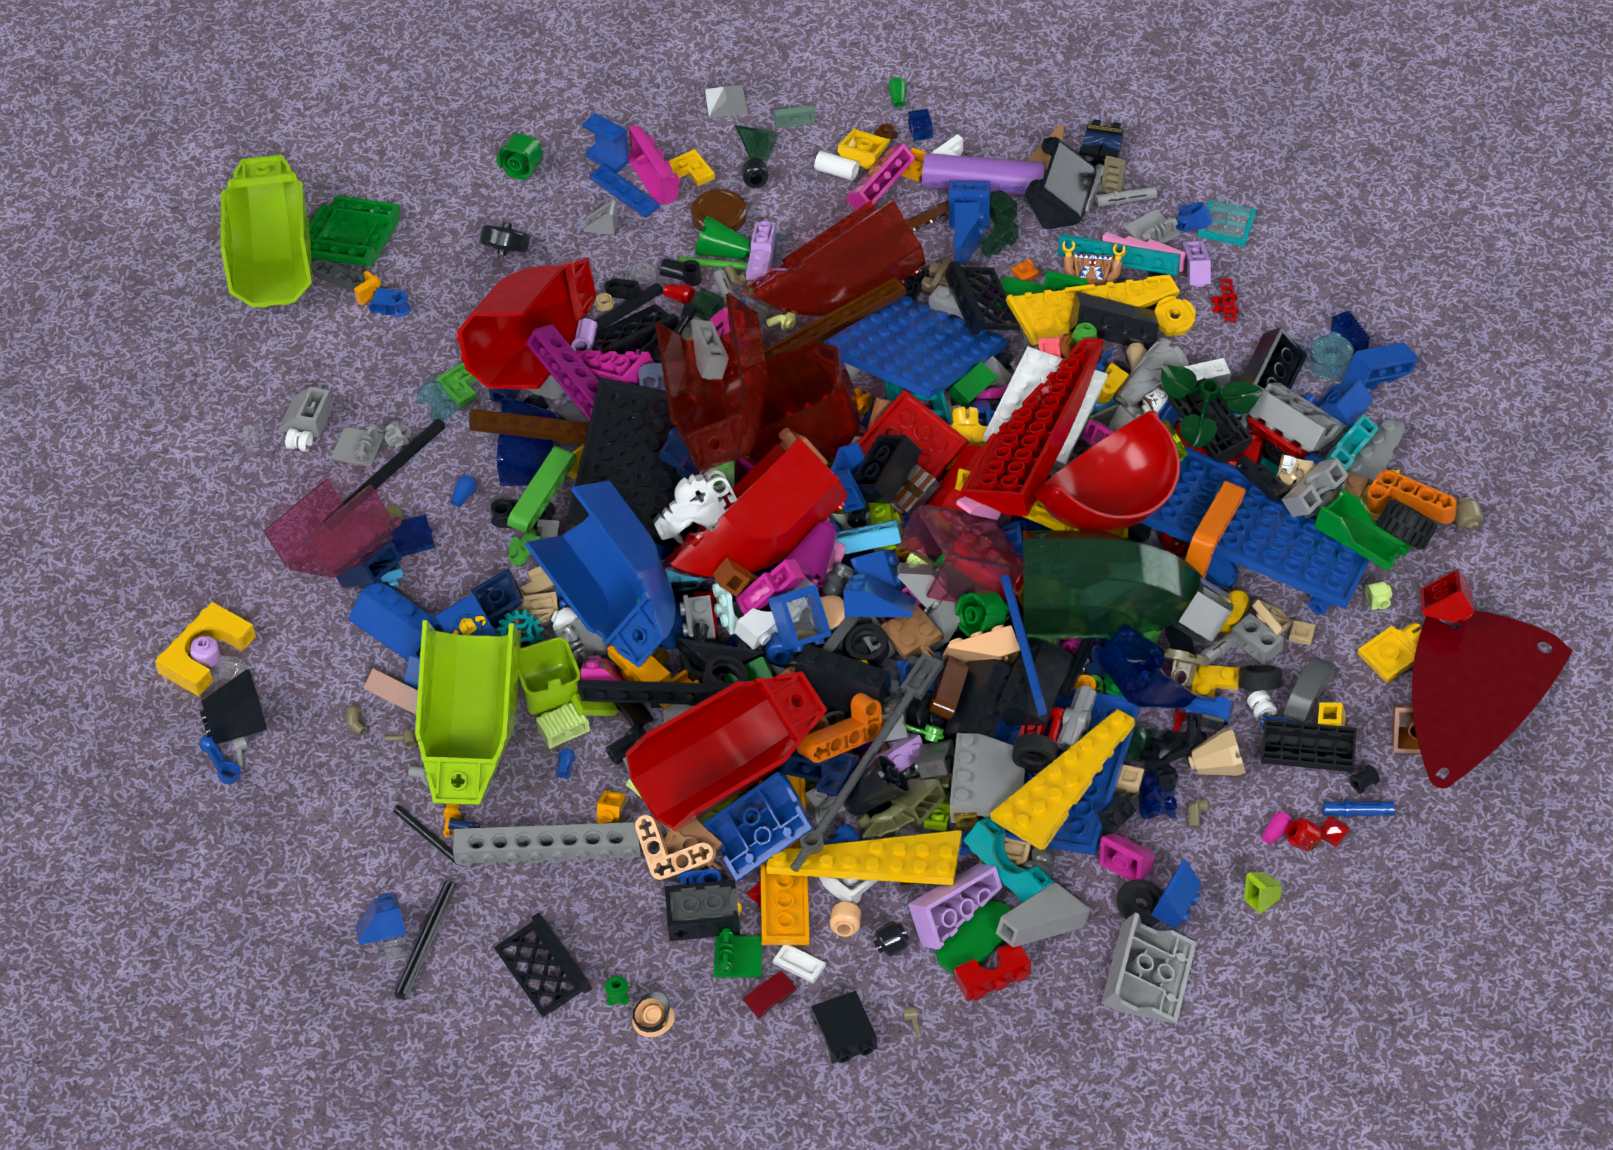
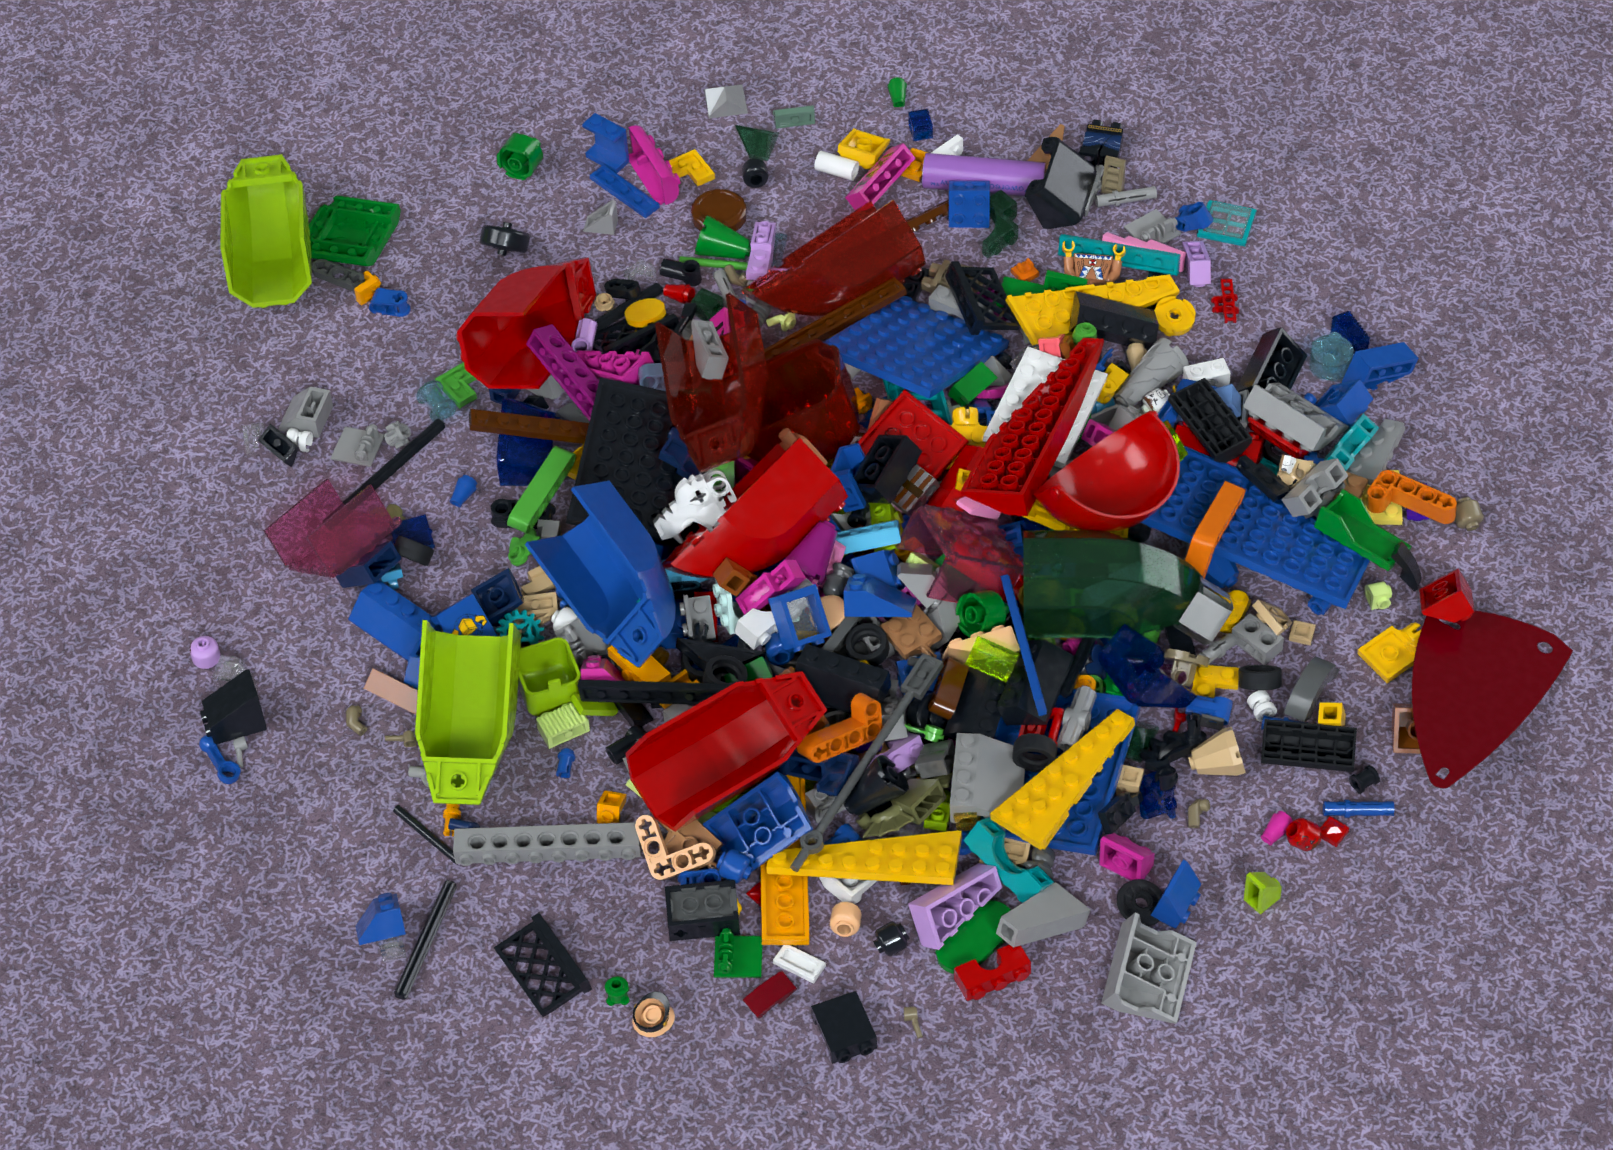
(212, 622): yellow arch -> none
(279, 445): none -> black slope
(413, 550): none -> black tyre
(645, 312): none -> yellow tile
(734, 866): none -> blue head
(886, 131): reddish brown plate -> none
(967, 230): blue slope -> none
(992, 659): none -> clear neon green panel
(1174, 545): red head -> none
(1196, 429): dark green plant -> none
(1407, 524): black tyre -> none
(1410, 570): none -> black slope

